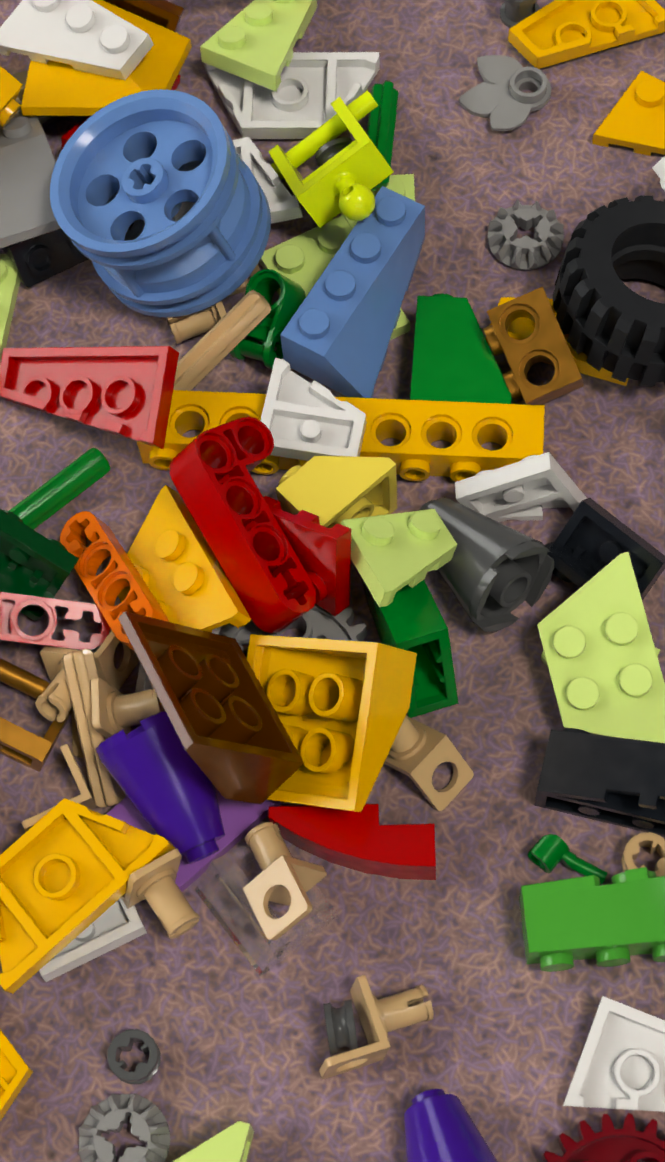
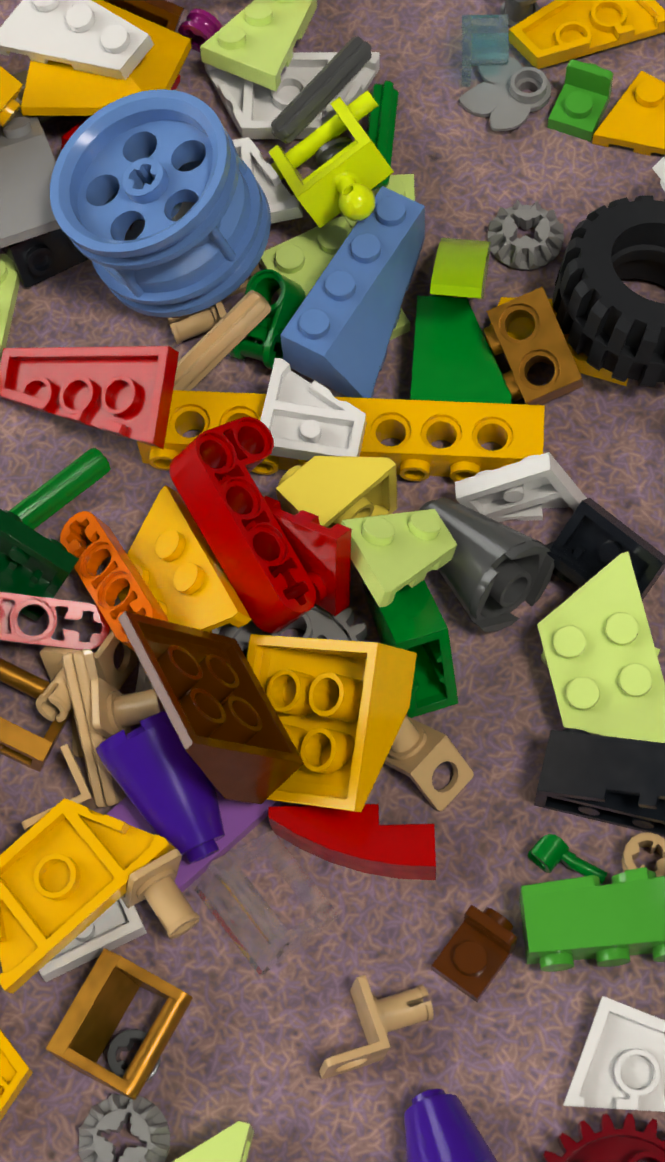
(98, 1012): none -> pearl gold tile
(199, 27): none -> magenta bush
(281, 881): tan bracket -> none
(321, 90): none -> dark grey axle
(340, 1027): dark grey bush -> none
(460, 268): none -> lime slope
(476, 951): none -> reddish brown bracket
(483, 43): none -> clear light blue panel
(581, 100): none -> bright green bracket

